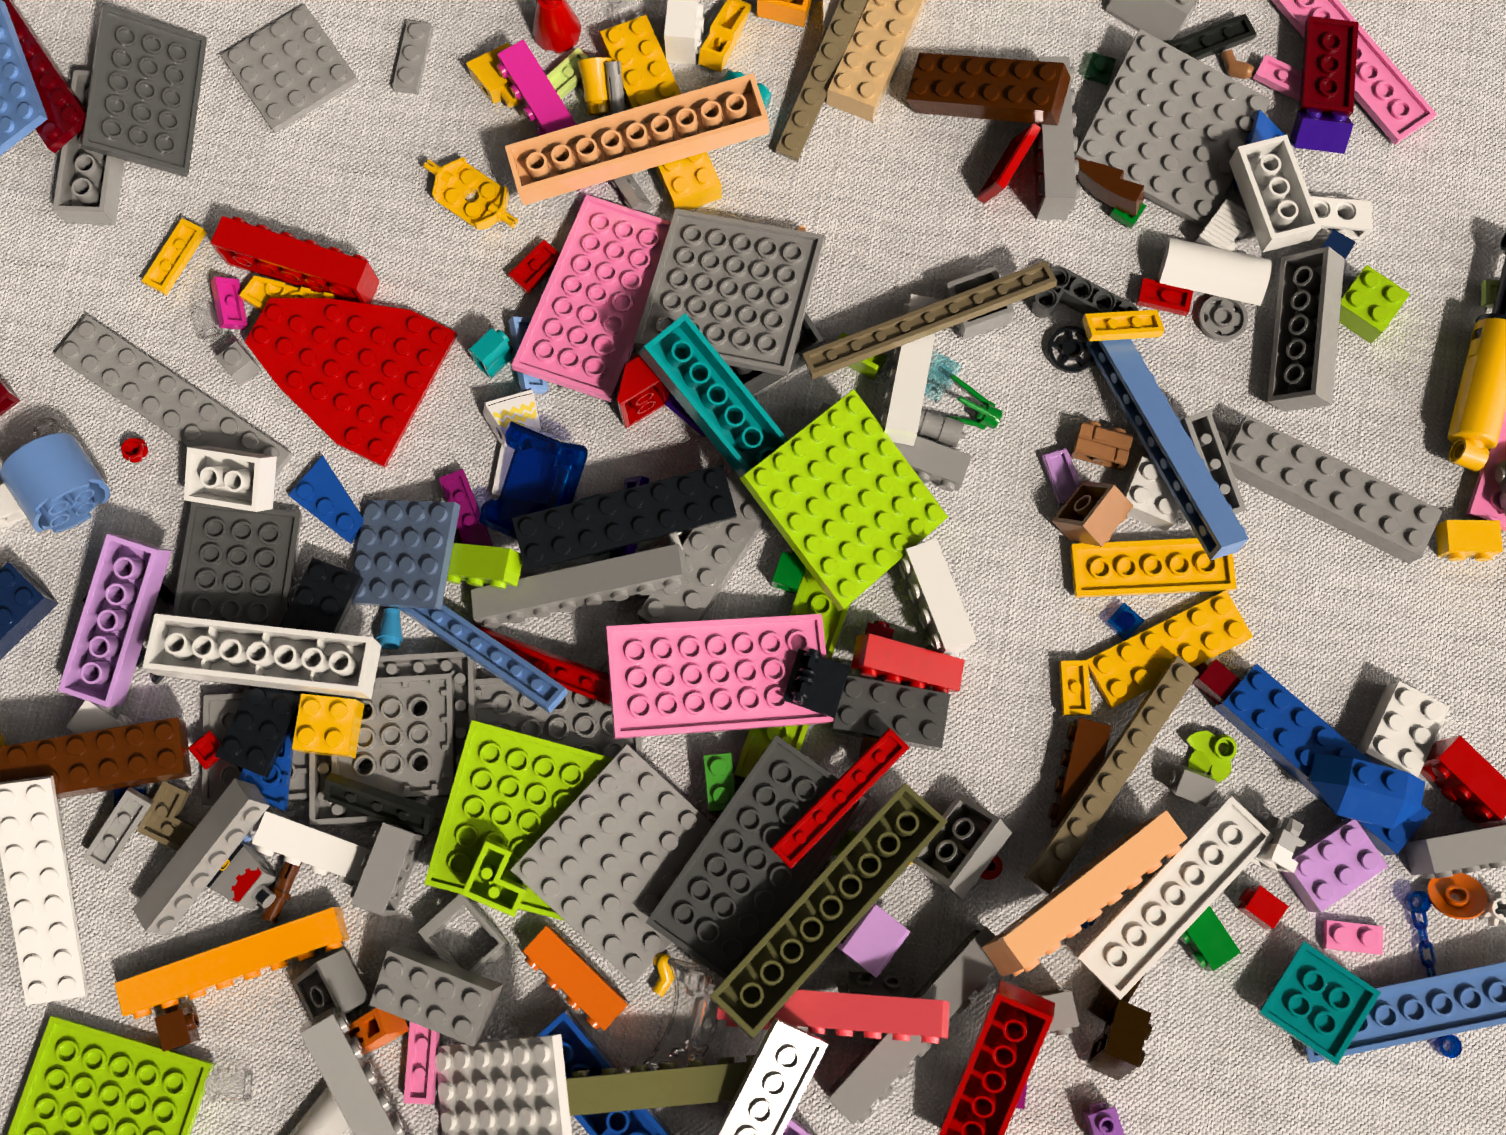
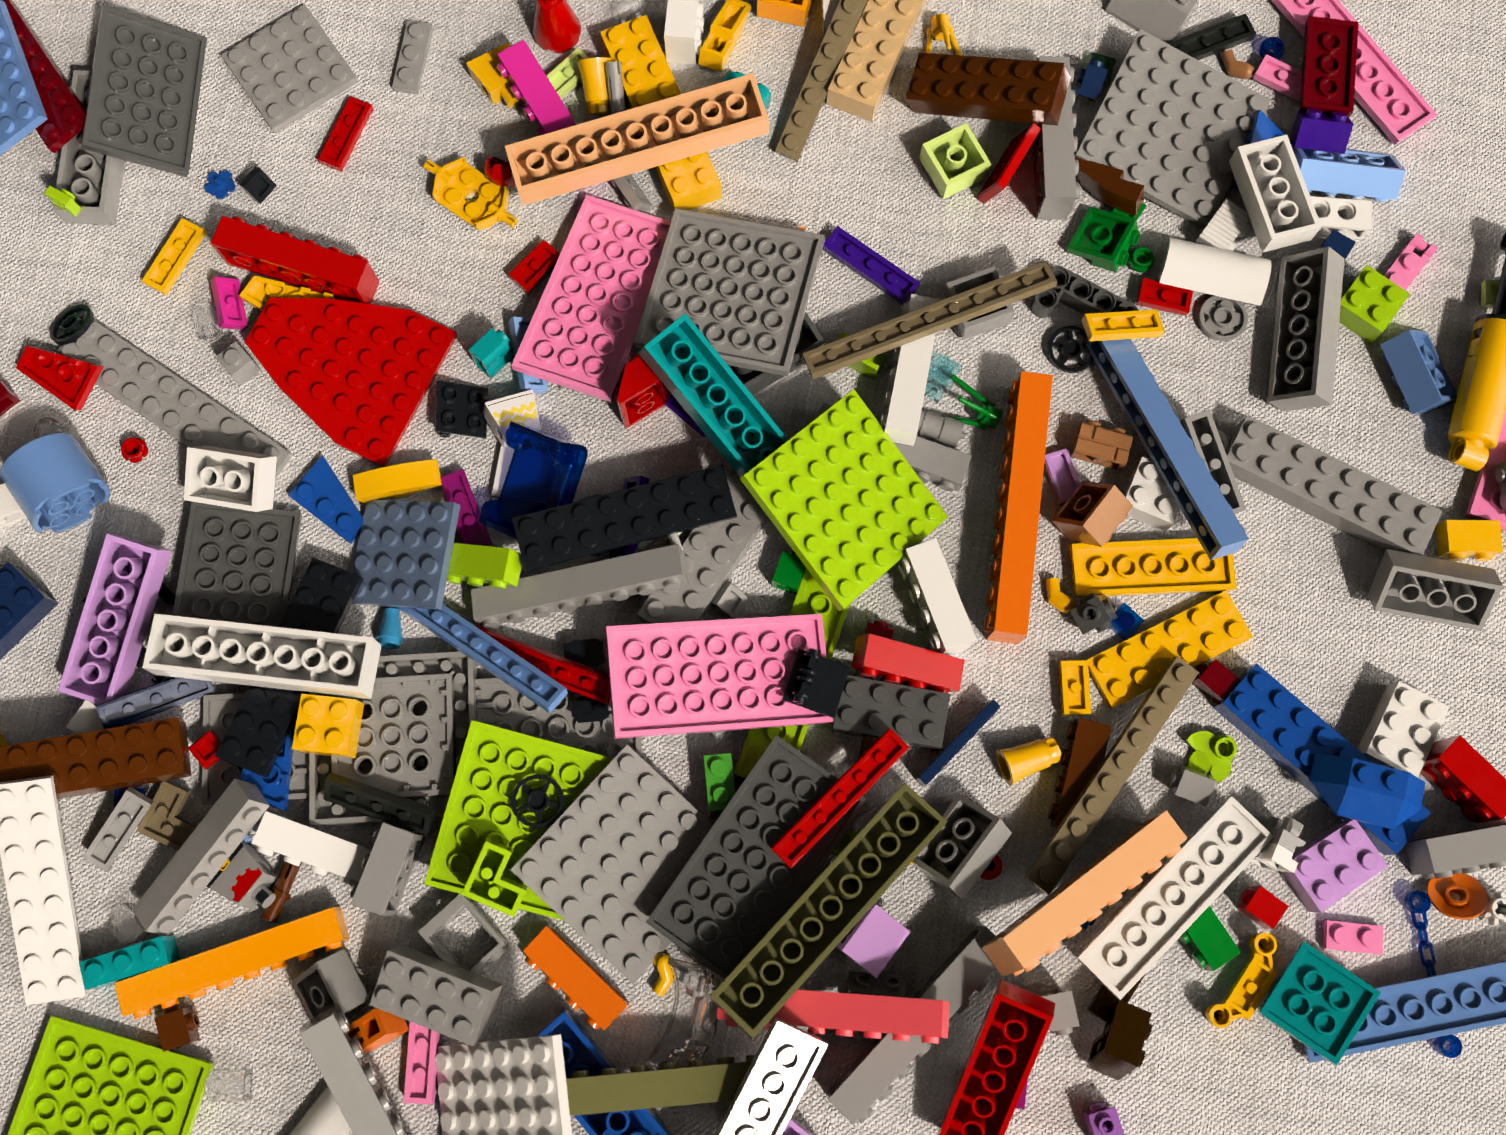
(60, 374): none -> red wing
(63, 200): none -> lime plate
(71, 324): none -> black wheel
(125, 925): none -> clear brick
(128, 962): none -> teal brick
(151, 700): none -> tile
(220, 184): none -> blue plant
(258, 185): none -> black tile
(345, 133): none -> red tile
(397, 480): none -> yellow slope
(460, 410): none -> black hinge
(498, 172): none -> red hair
(537, 801): none -> black wheel
(589, 653): none -> black piece
(729, 600): none -> light grey plate
(871, 265): none -> dark purple plate
(941, 30): none -> yellow plant
(955, 161): none -> yellowish green brick
(958, 743): none -> dark blue tile
(1018, 509): none -> orange brick
(1027, 759): none -> yellow plant
(1058, 599): none -> yellow arm
(1091, 79): none -> dark blue brick
(1094, 613): none -> dark grey brick
(1104, 239): none -> green plate
(1144, 253): none -> green plate
(1249, 986): none -> yellow plate
(1274, 44): none -> clear blue plate
(1351, 173): none -> light blue slope
(1408, 263): none -> bright pink plate
(1418, 372): none -> medium blue slope
(1434, 589): none -> light grey brick

